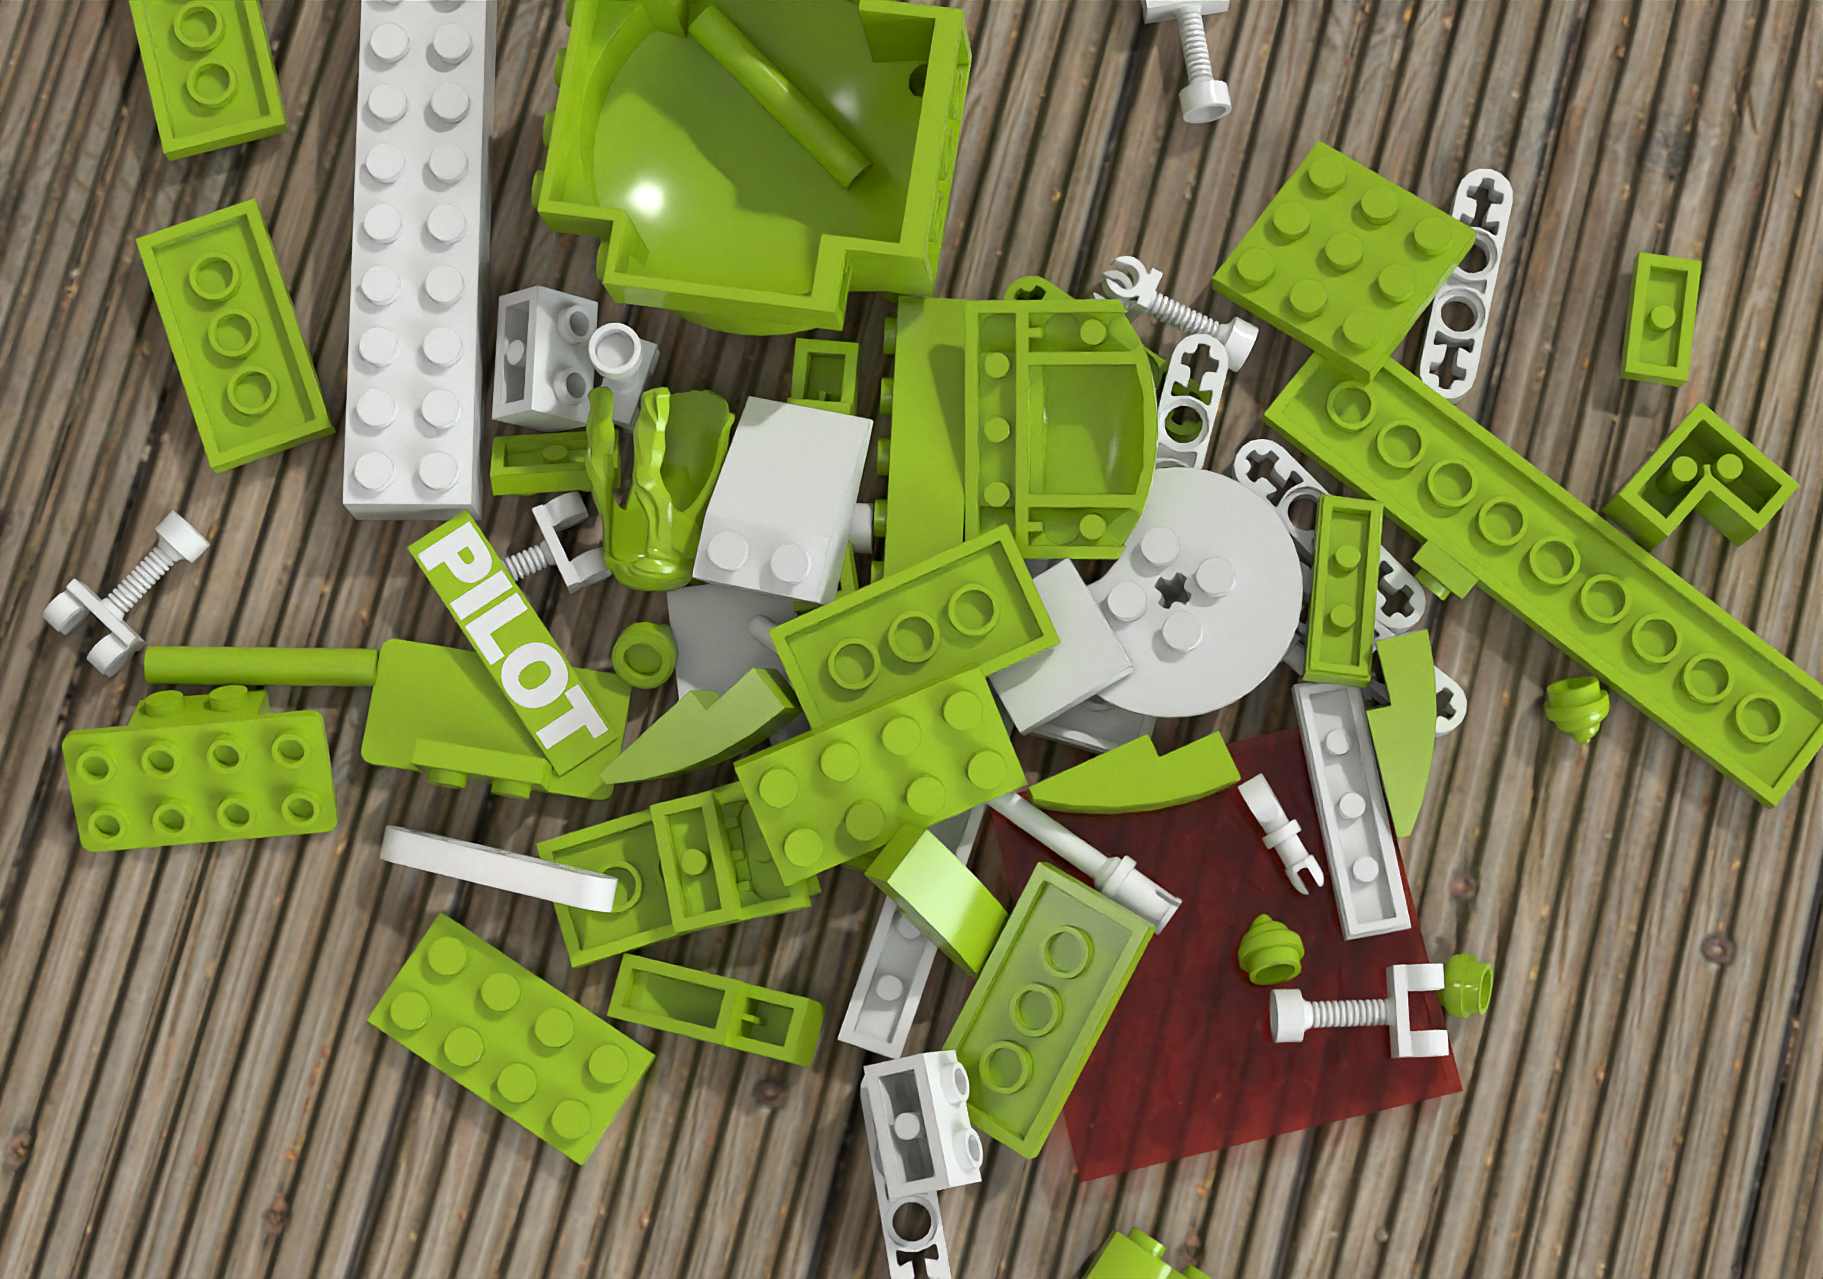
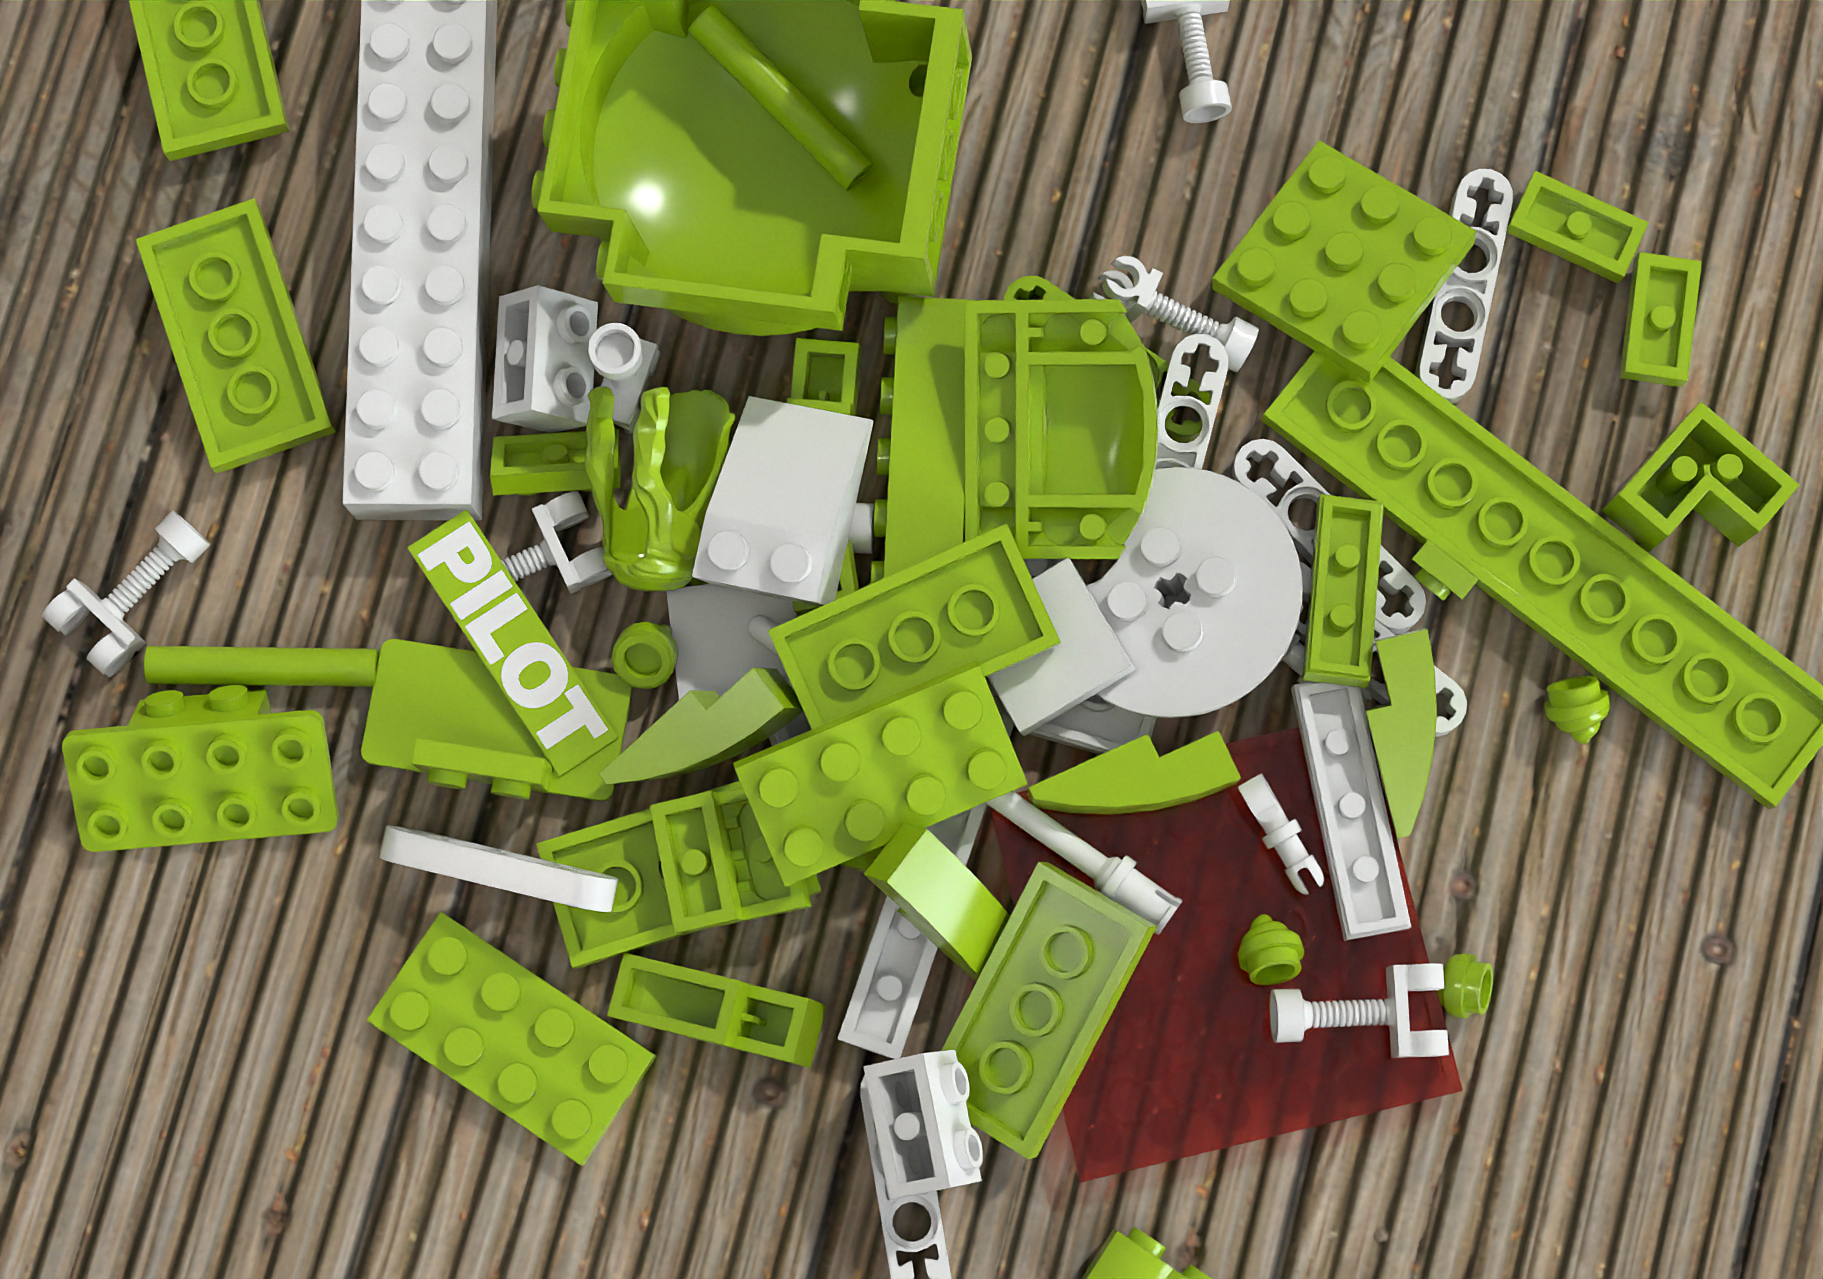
(1577, 227): none -> lime plate

